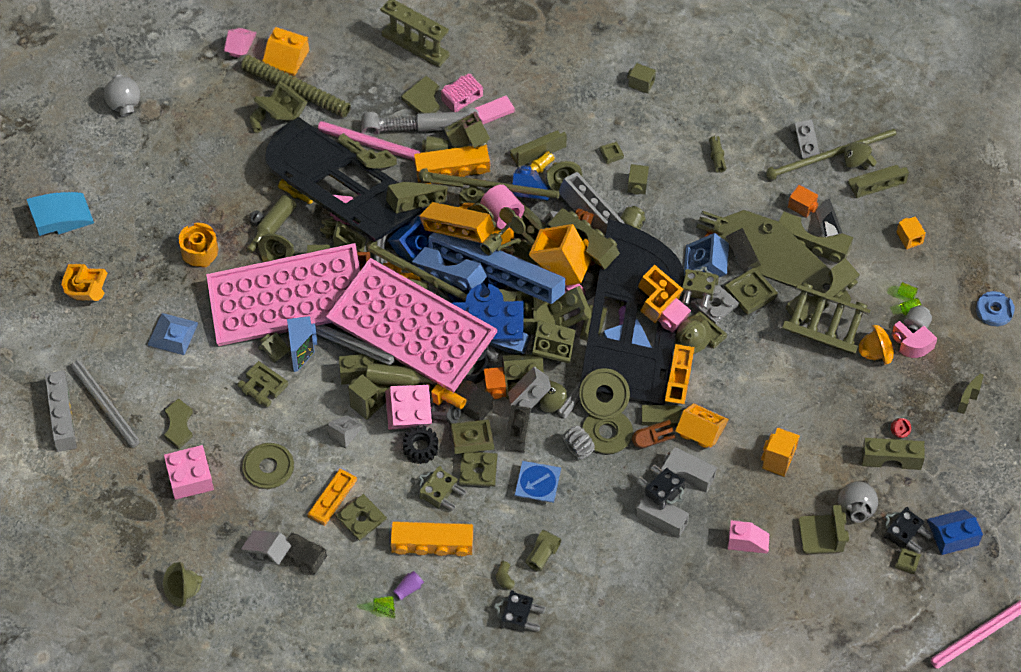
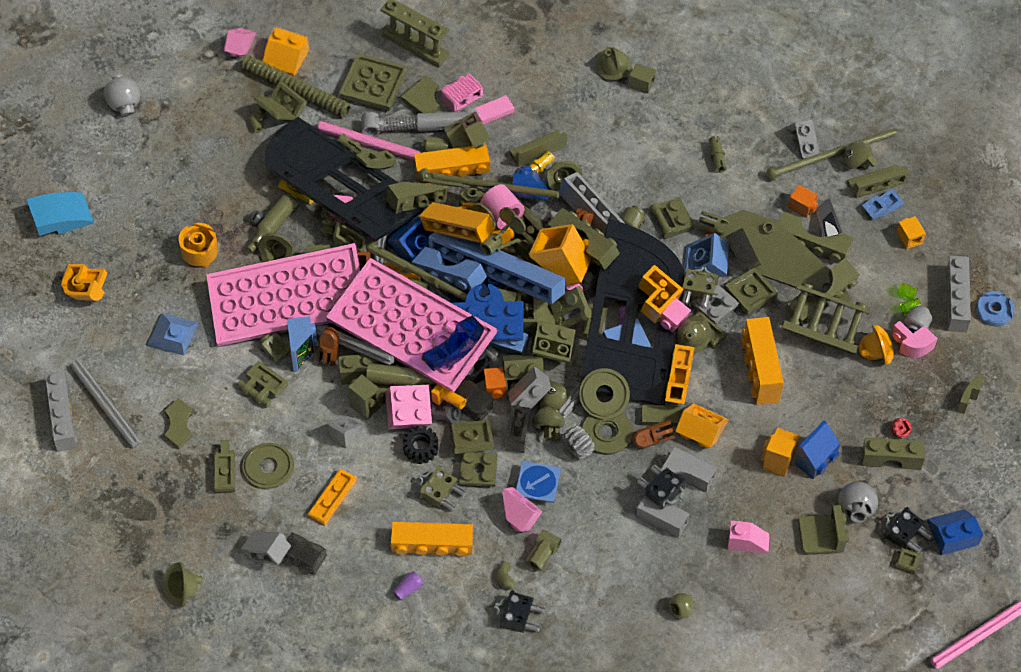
(188, 472): bright pink brick -> none
(224, 468): none -> olive hinge
(328, 346): none -> dark orange arm
(361, 507): olive piece -> none
(373, 82): none -> olive plate
(385, 606): clear neon green slope -> none
(456, 346): none -> clear blue arch
(519, 510): none -> bright pink slope
(550, 421): none -> olive piece
(611, 152): olive tile -> none
(613, 64): none -> olive helmet
(638, 179): olive brick -> none
(677, 215): none -> olive plate
(681, 605): none -> olive piece
(762, 361): none -> light orange brick
(818, 451): none -> blue slope
(883, 205): none -> medium blue slope
(958, 294): none -> light grey brick

